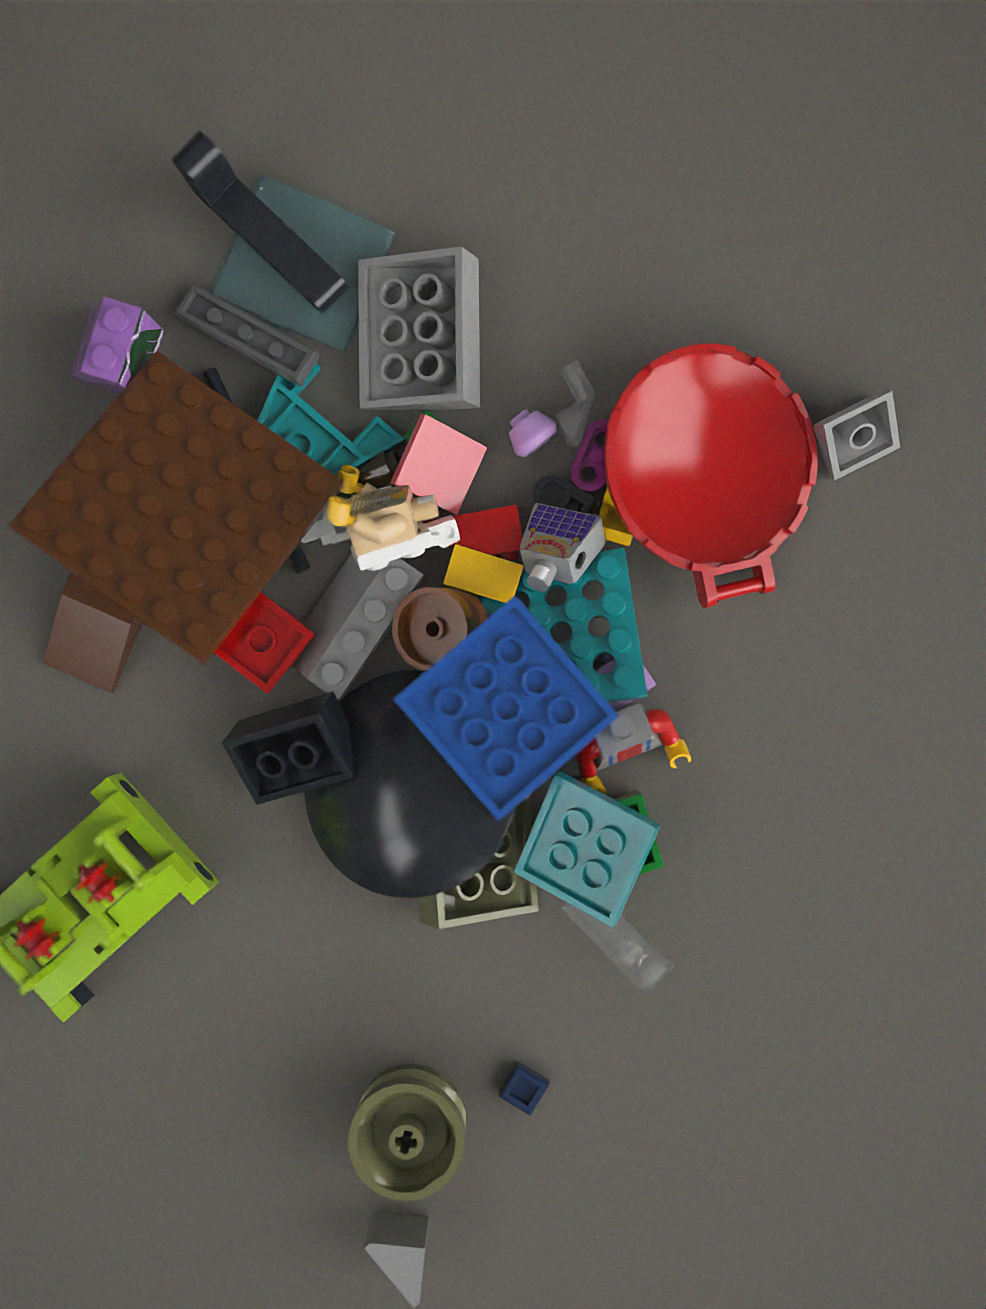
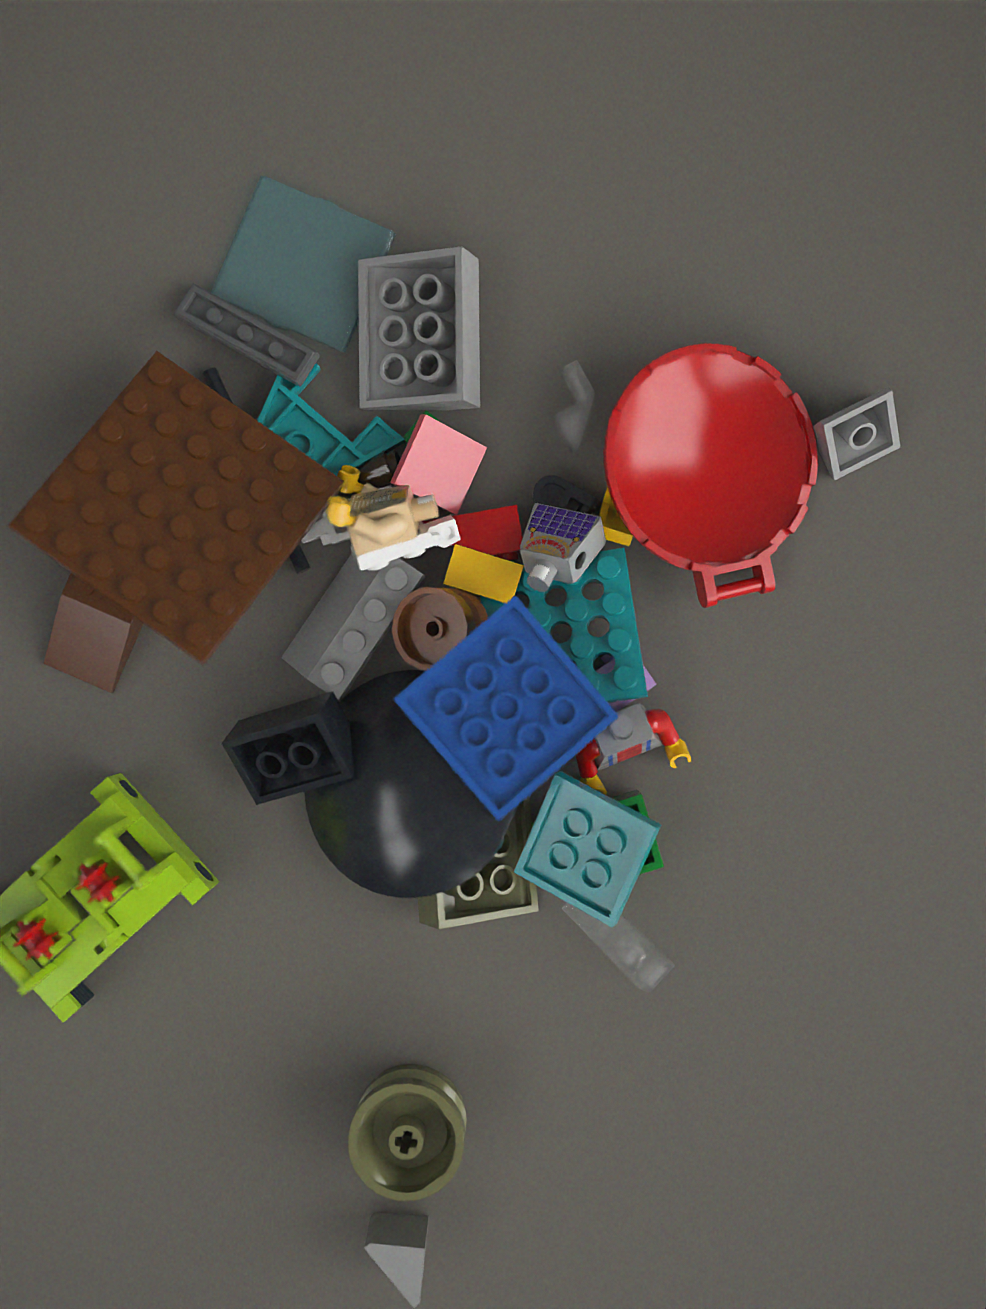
(115, 345): medium lavender slope -> none
(218, 187): black beam -> none
(265, 643): red bracket -> none
(524, 1088): dark blue tile -> none
(530, 432): lavender cone -> none
(590, 456): magenta plate -> none

